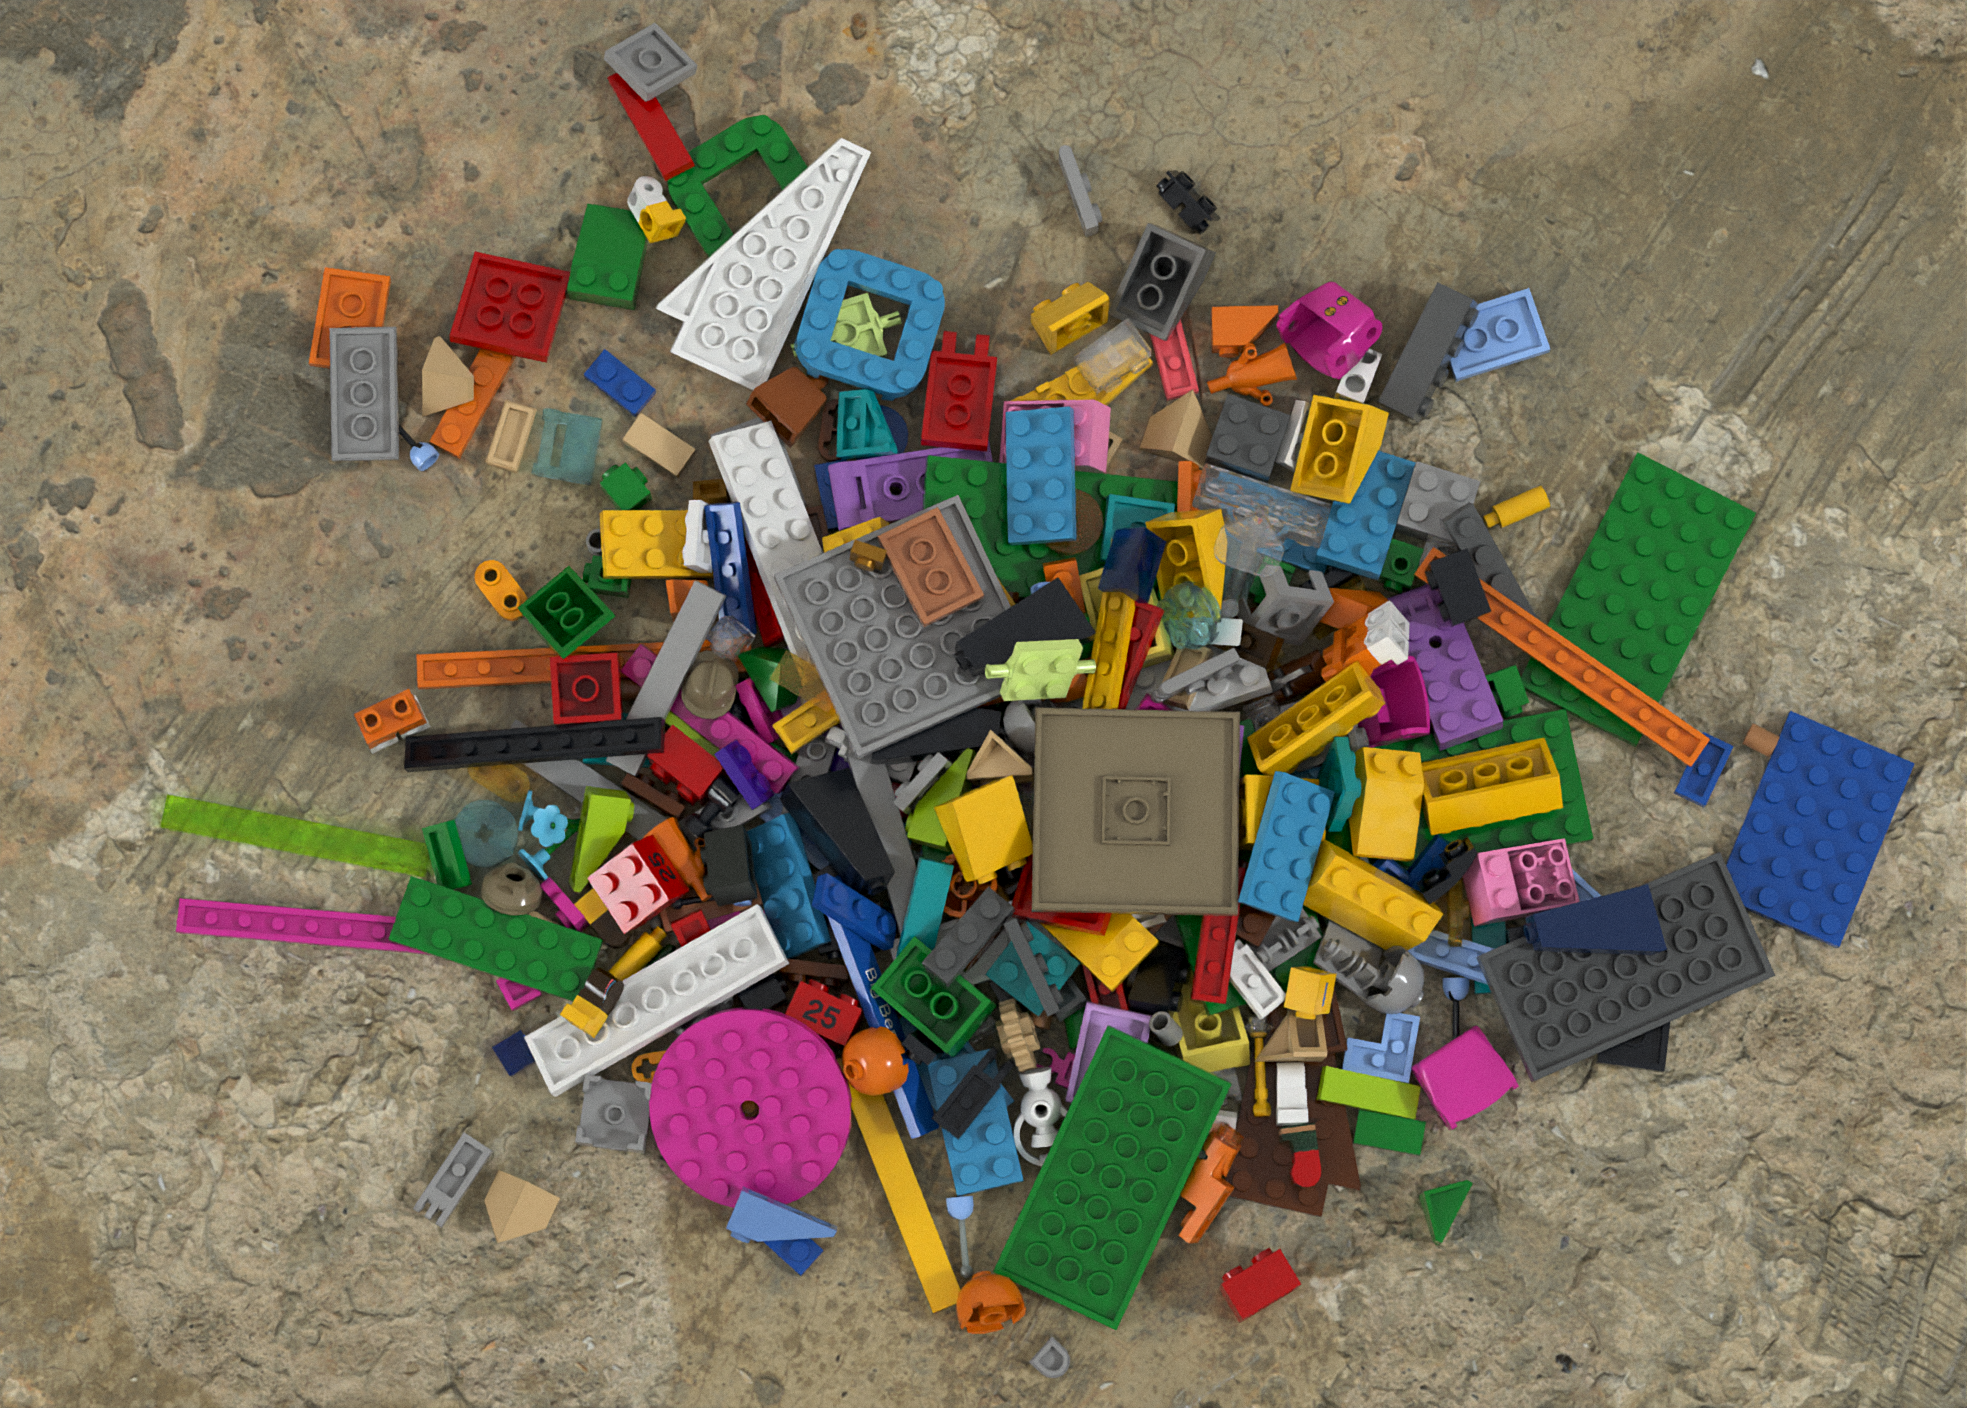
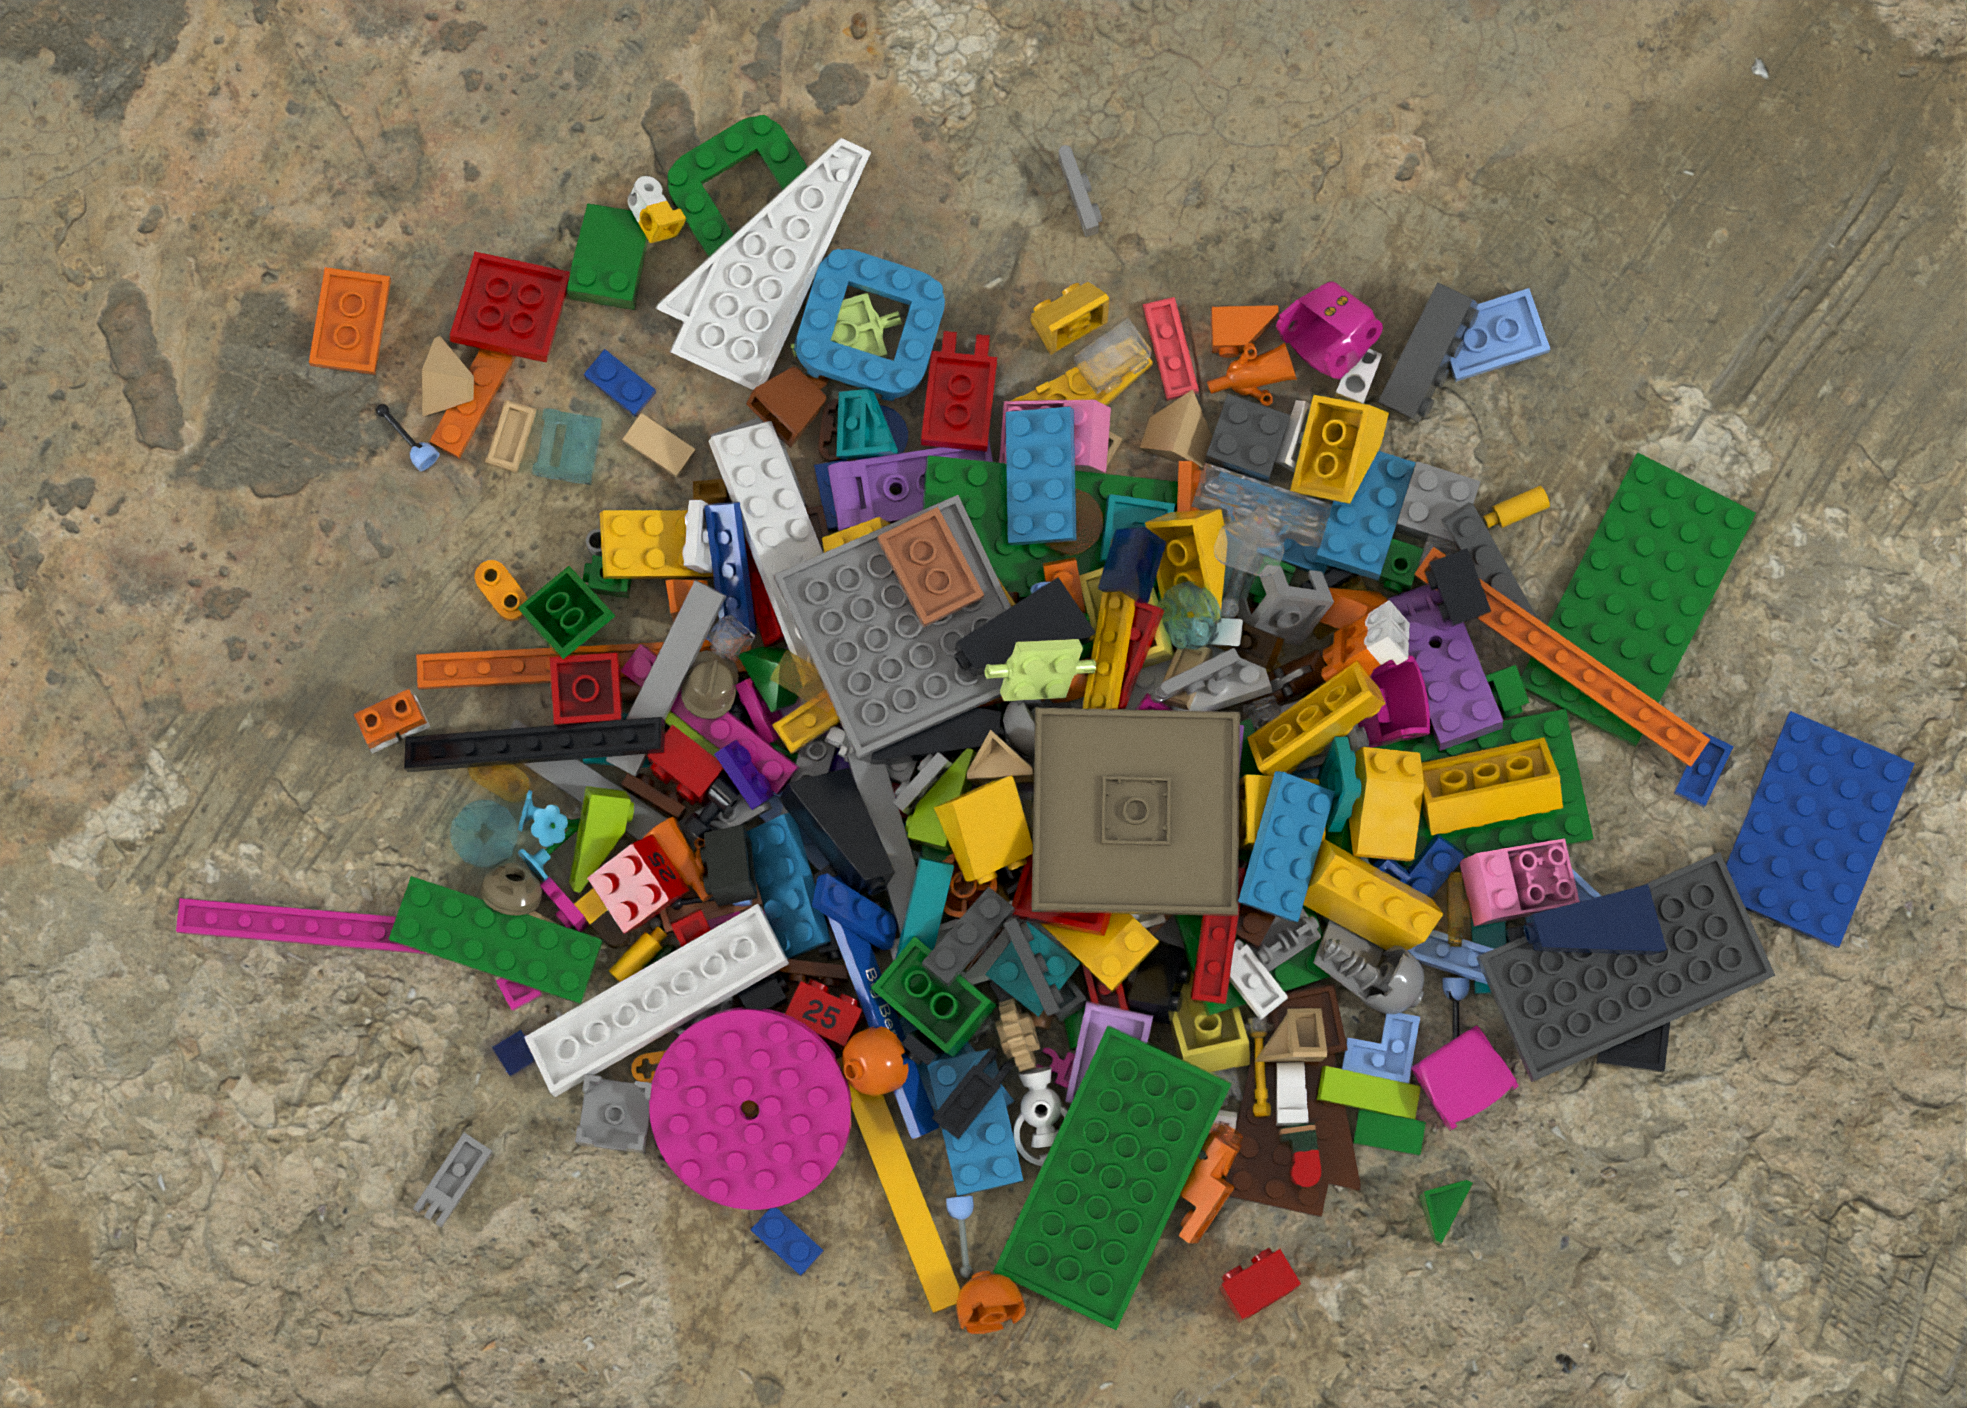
(295, 836): clear neon green plate -> none
(364, 394): light grey tile -> none
(447, 855): green tile -> none
(518, 1207): tan slope -> none
(594, 1002): leg -> none
(626, 487): green brick -> none
(650, 62): light grey plate -> none
(653, 129): red tile -> none
(770, 1220): medium blue slope -> none
(867, 556): pearl gold plate -> none
(1051, 1359): light grey tile -> none
(1161, 281): dark grey slope -> none
(1165, 1028): light grey hinge -> none
(1180, 190): black hinge -> none
(1309, 991): yellow brick -> none
(1457, 859): black slope -> none
(1761, 740): medium nougat hinge -> none

